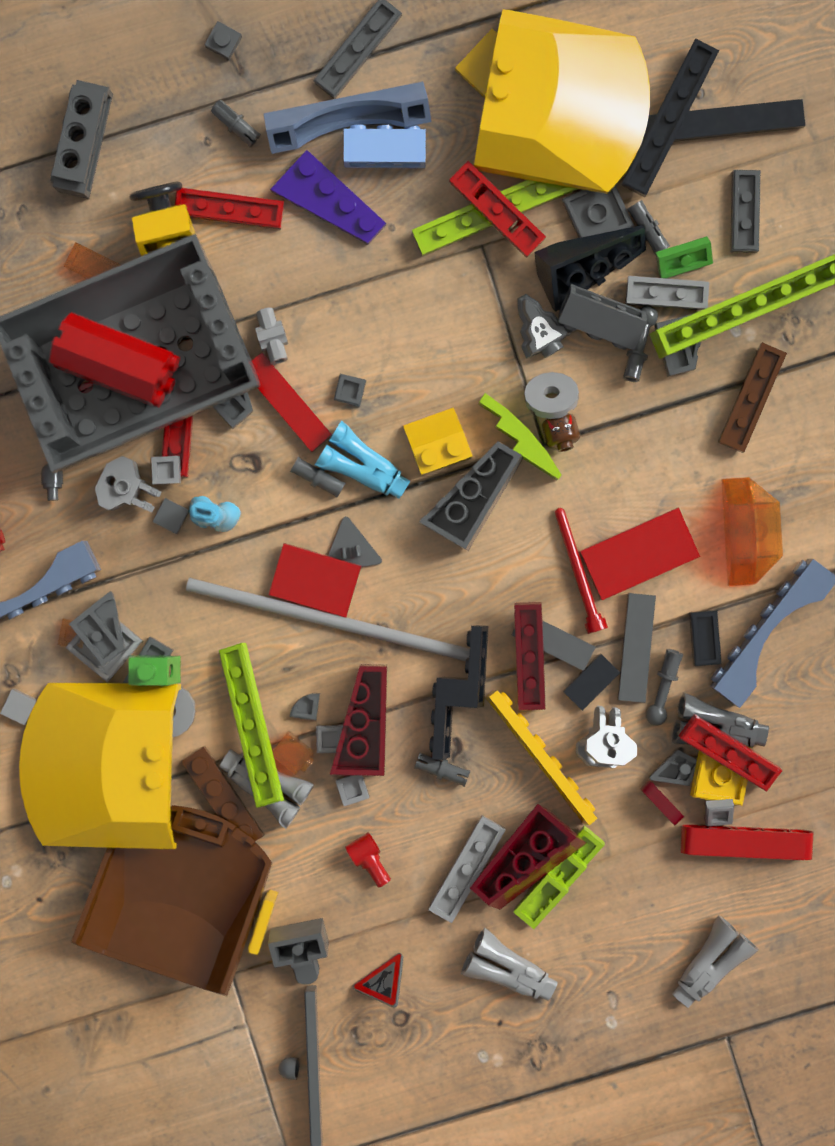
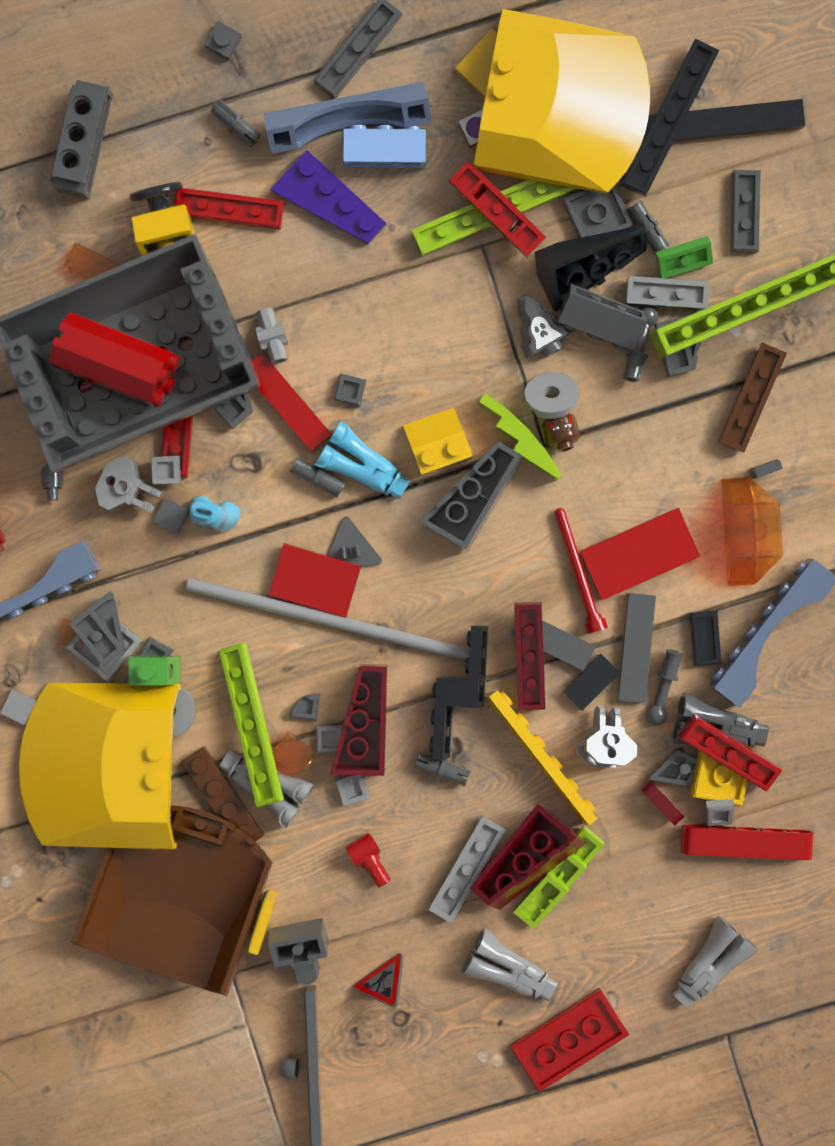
(470, 127): none -> tile
(569, 1040): none -> red tile
(765, 468): none -> dark grey tile

